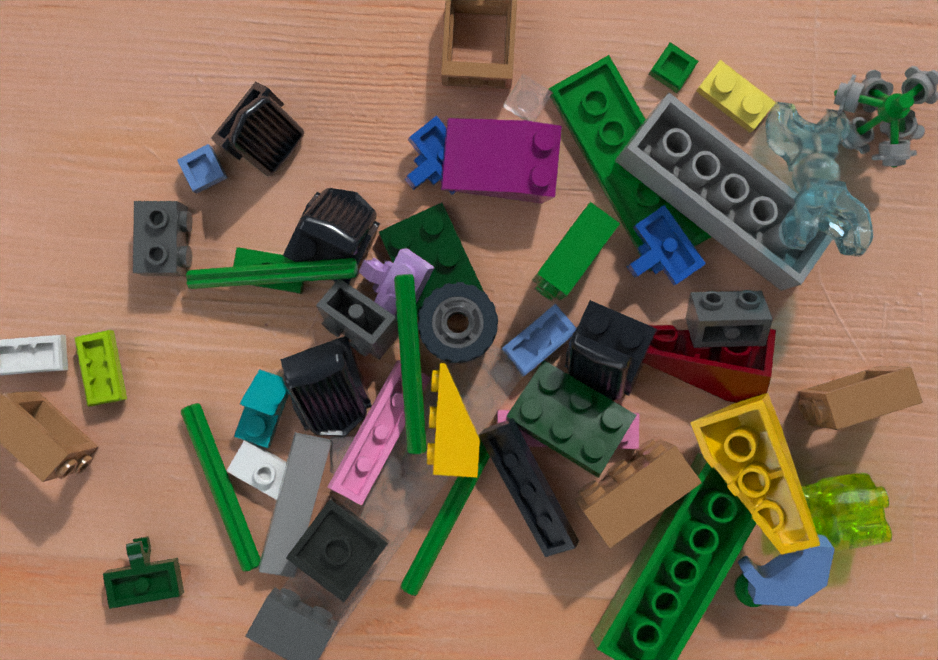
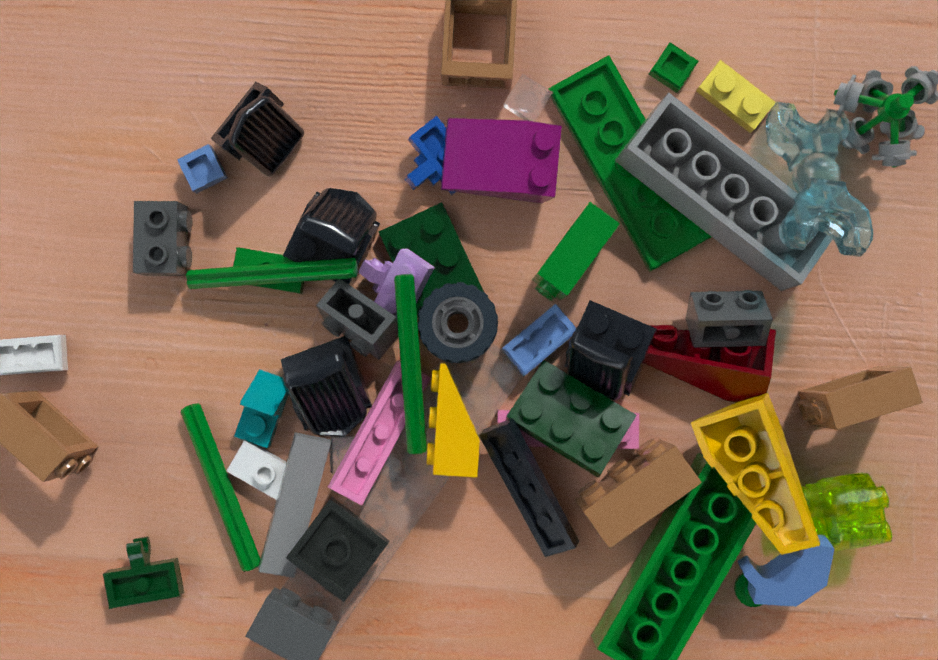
(100, 368): lime plate -> none
(441, 528): green axle -> none
(665, 248): blue hinge -> none

